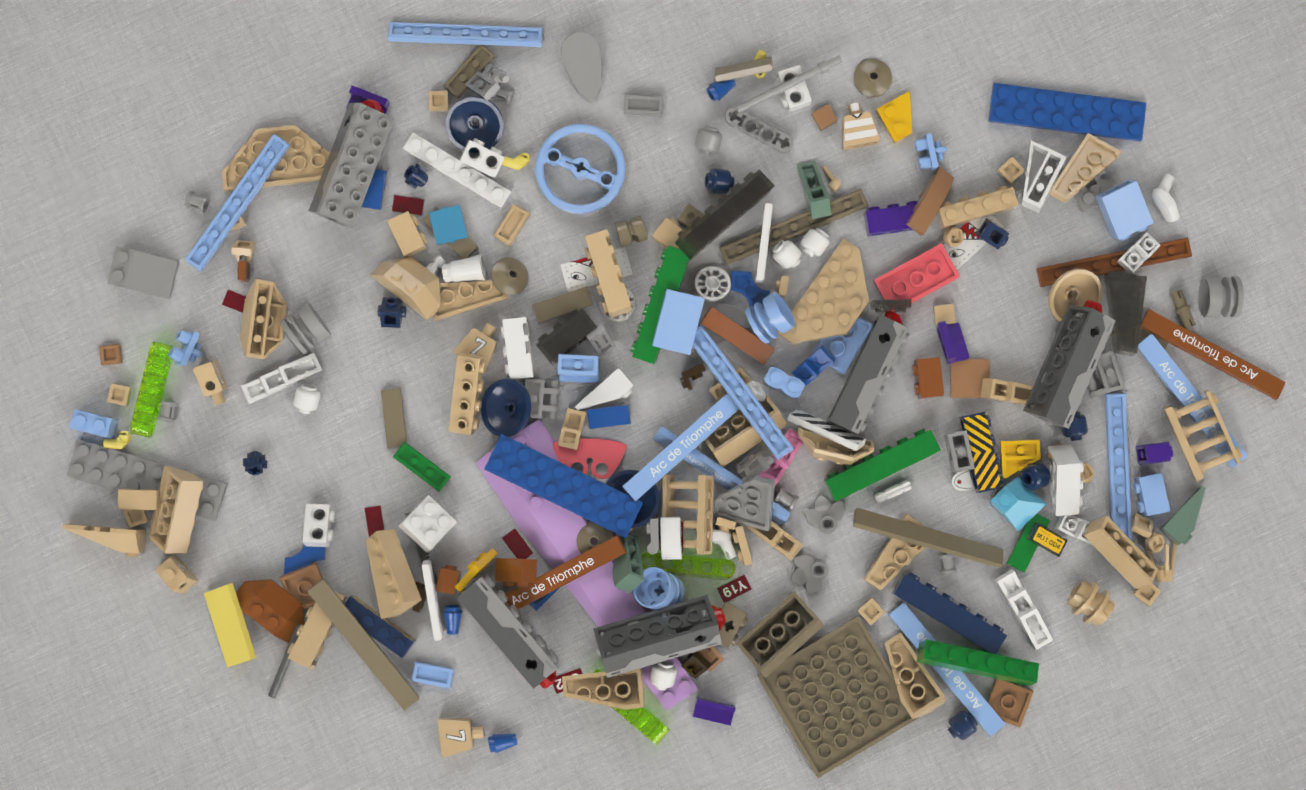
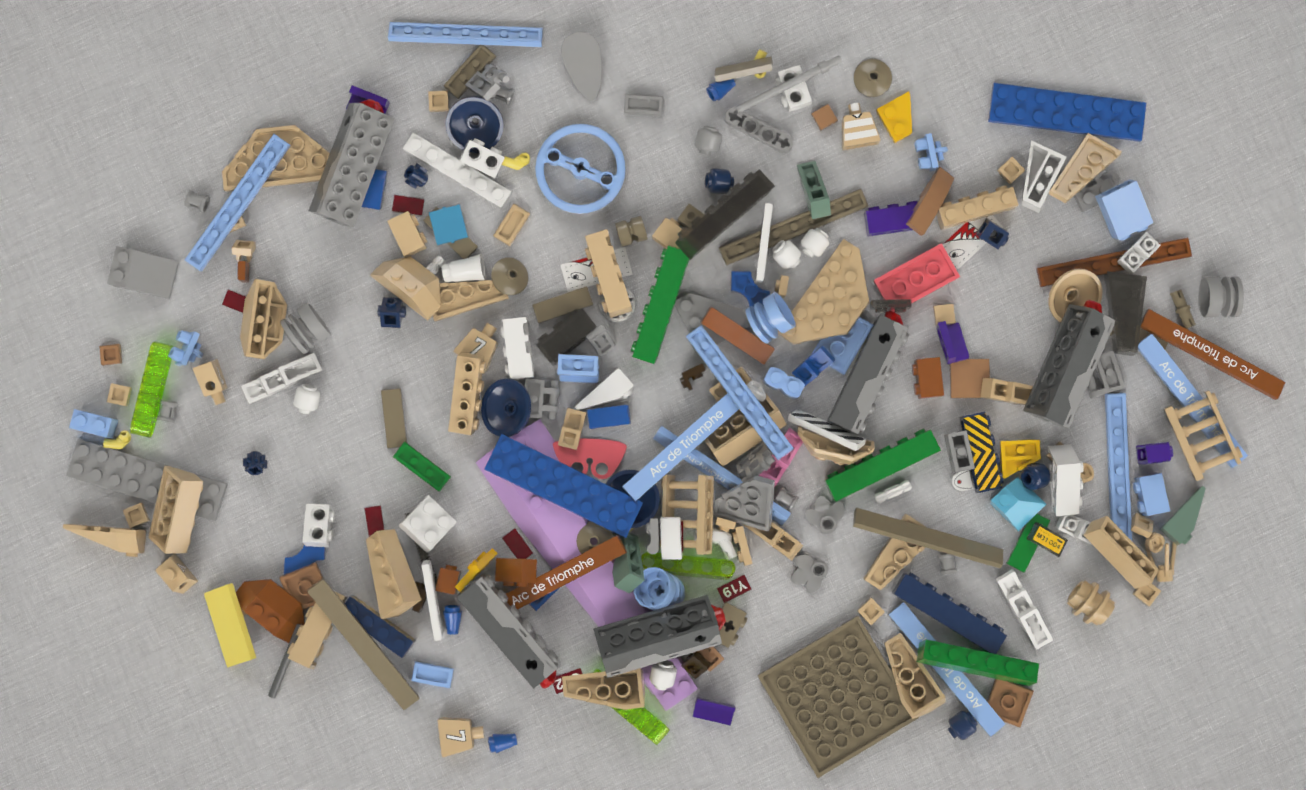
(138, 499): tan slope -> none
(678, 321): light blue tile -> none
(712, 283): white wheel -> none
(780, 634): dark tan brick -> none
(835, 184): tan hand -> none
(953, 236): tan tile -> none
(1077, 428): dark blue head -> none
(1164, 200): white arm -> none

